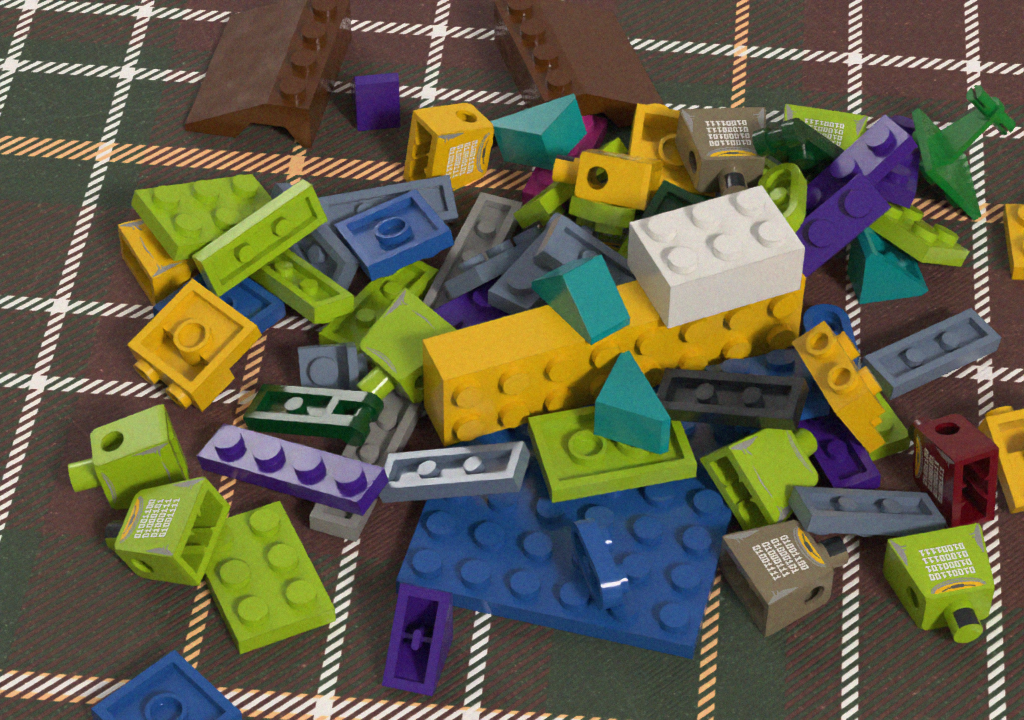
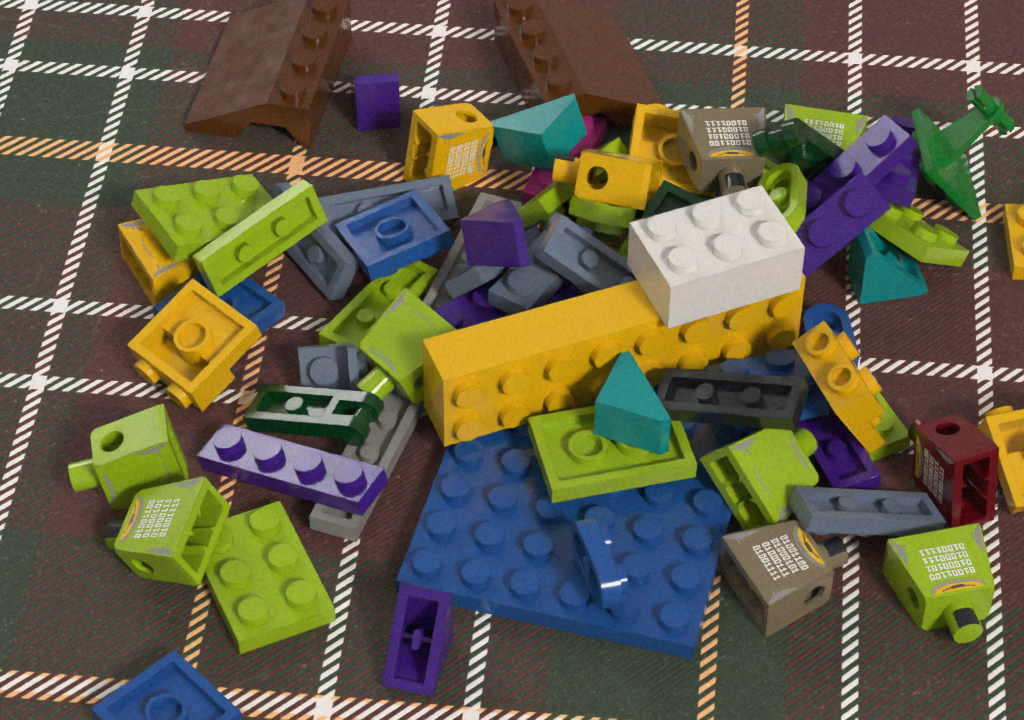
(304, 288): lime plate -> none
(455, 472): sand blue plate -> none
(495, 237): none -> dark purple slope
(584, 297): teal slope -> none
(931, 353): sand blue plate -> none

